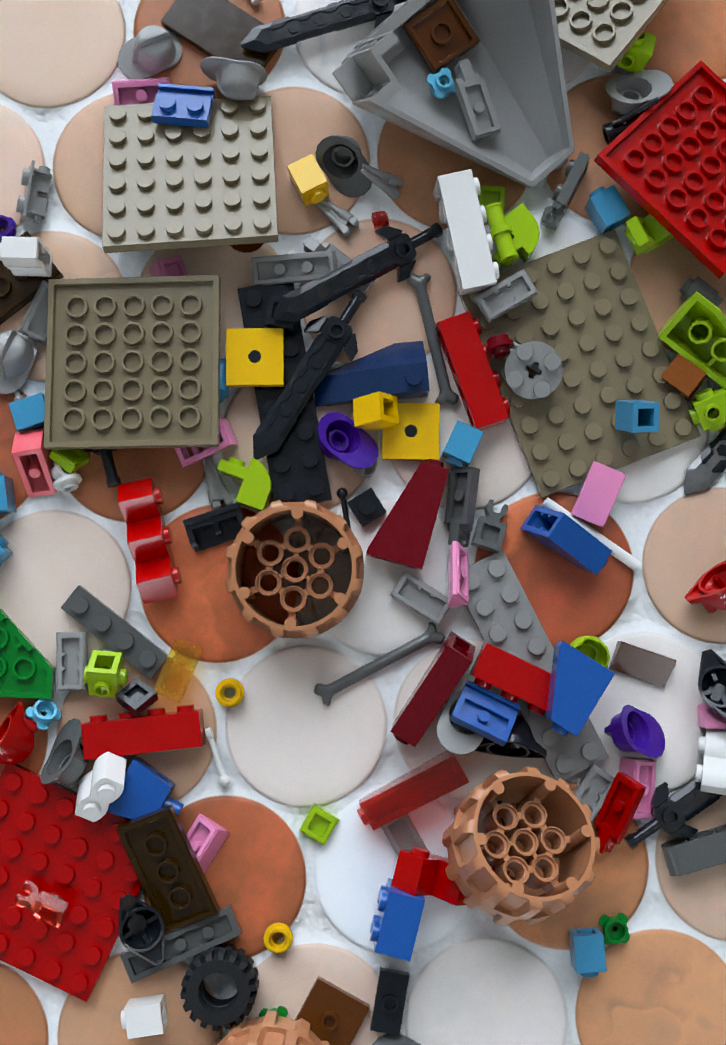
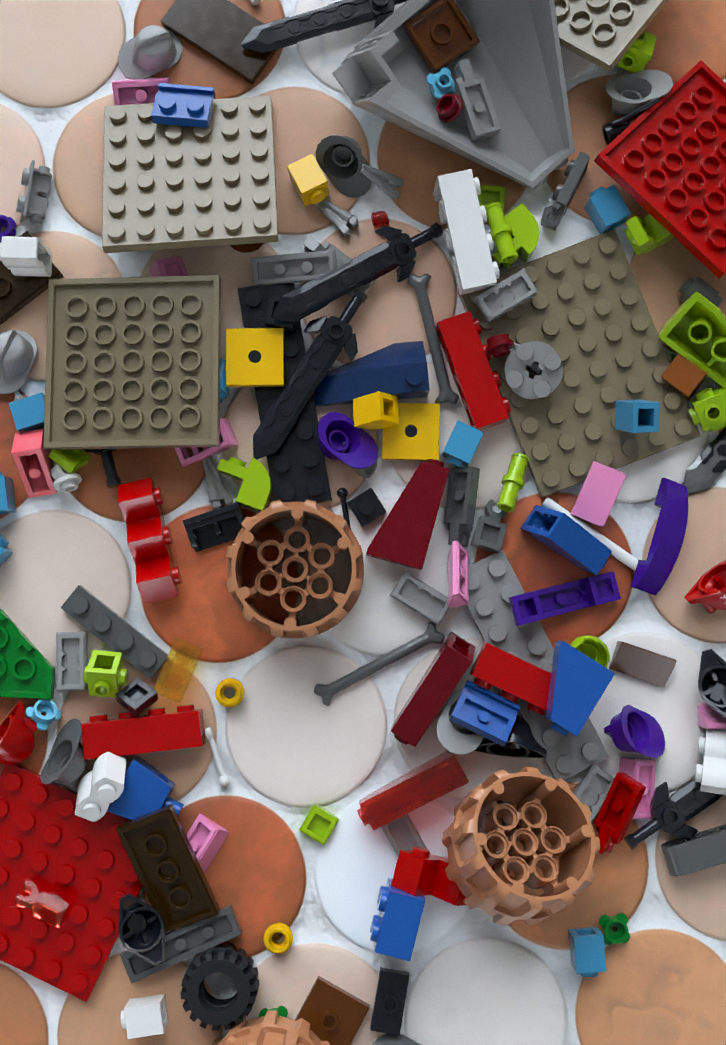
(35, 320): light grey tile -> none
(234, 77): light grey piece -> none
(449, 107): none -> dark red plate
(512, 482): none -> lime pin
(564, 598): none -> dark purple slope
(667, 538): none -> dark purple slope

